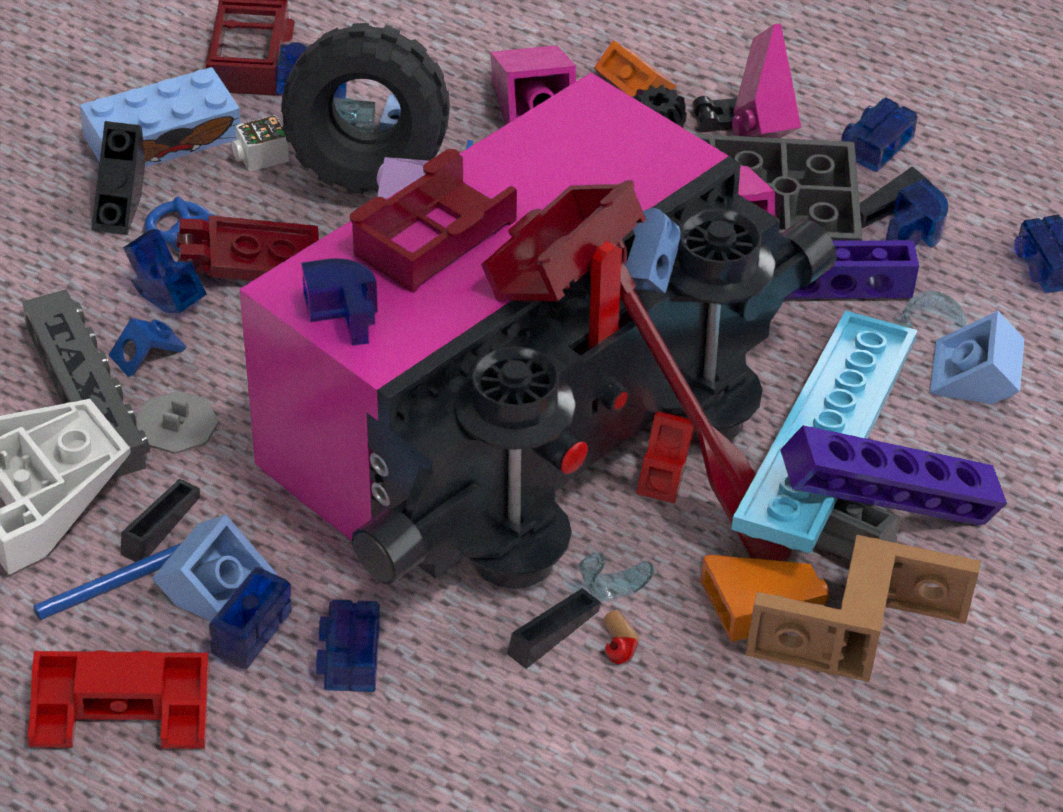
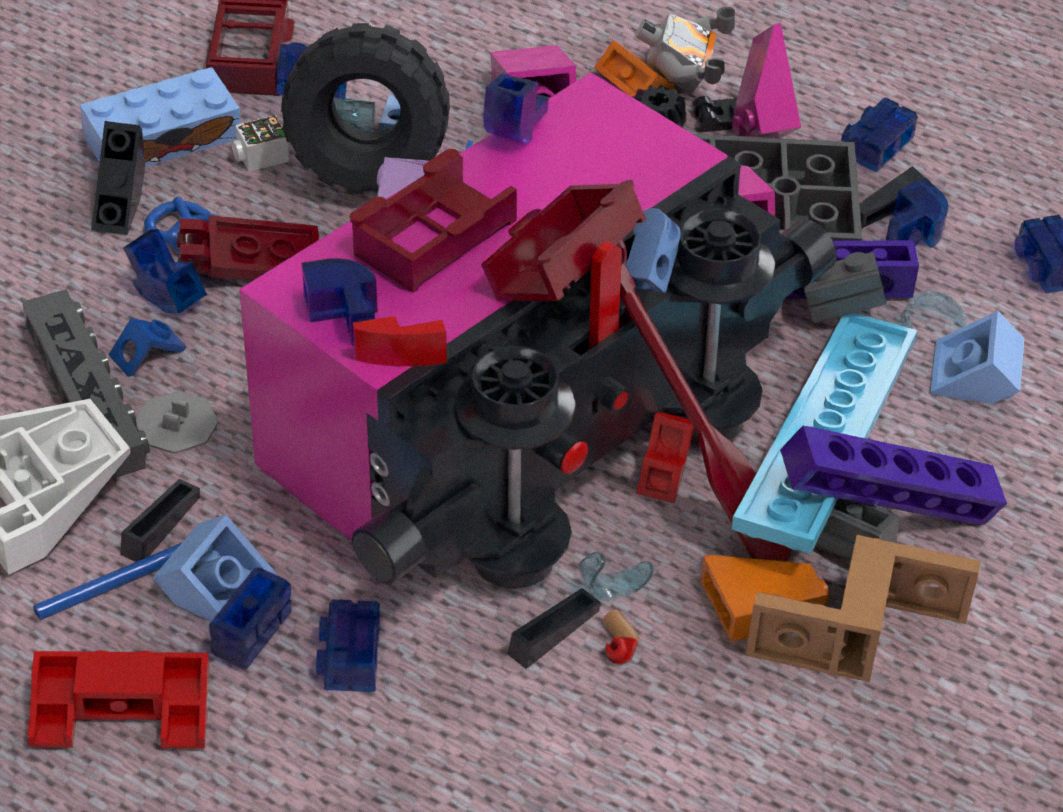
(387, 344): none -> red slope
(513, 107): none -> clear blue brick
(685, 47): none -> torso
(846, 288): none -> dark grey brick

